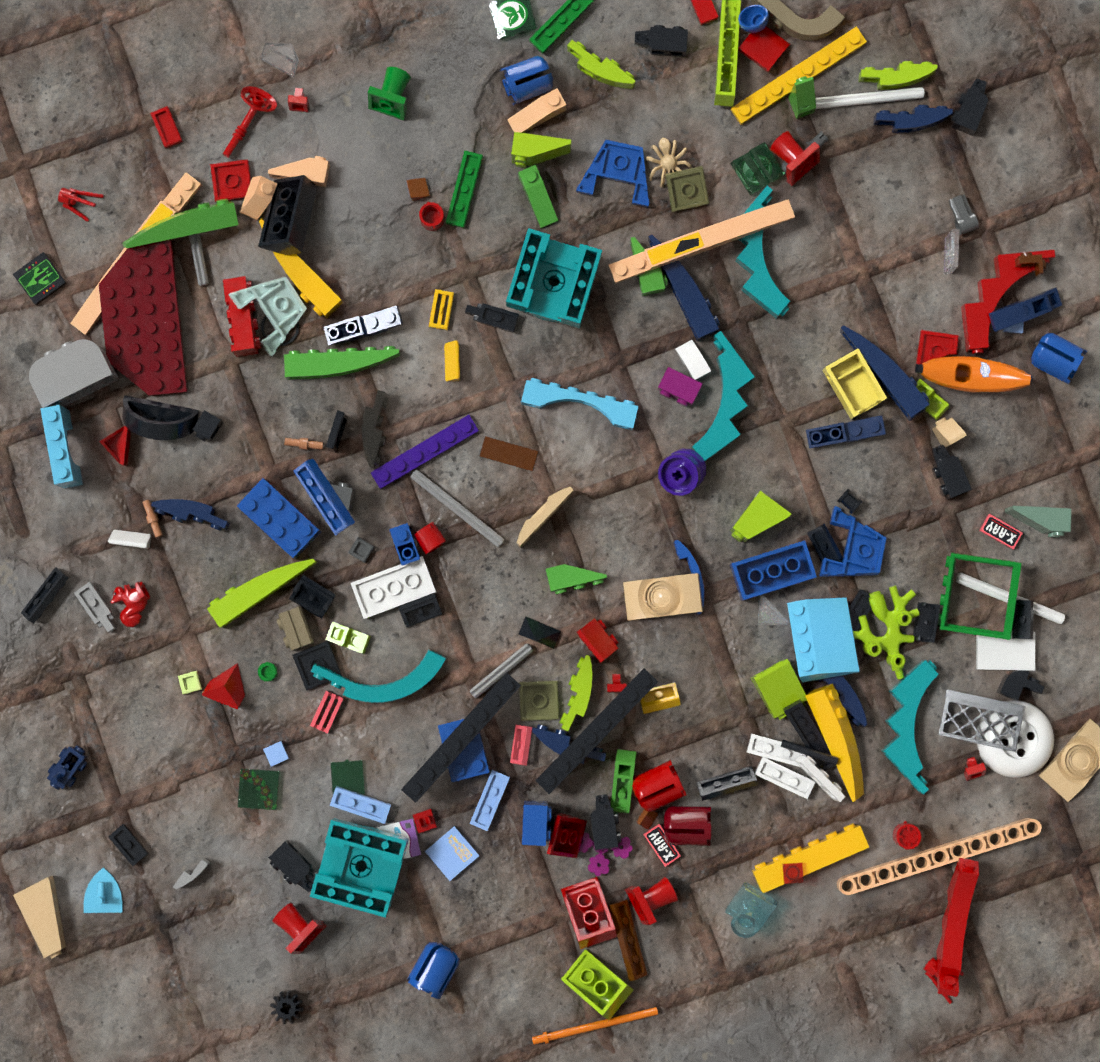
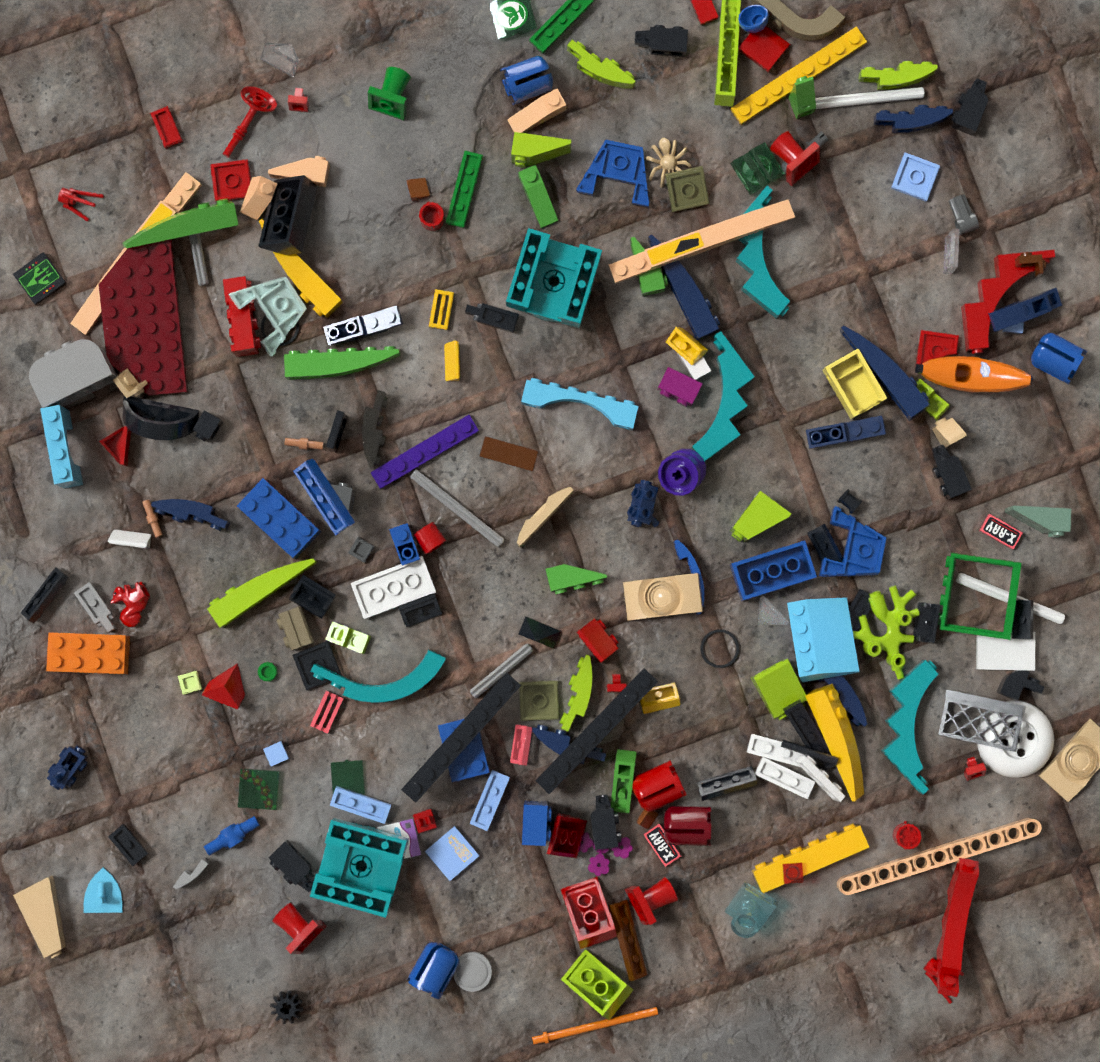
(88, 653): none -> orange brick
(128, 384): none -> tan bracket
(231, 835): none -> blue pin
(473, 971): none -> light grey piece
(643, 504): none -> dark blue brick
(686, 345): none -> yellow slope
(702, 652): none -> black piece
(915, 177): none -> light blue tile

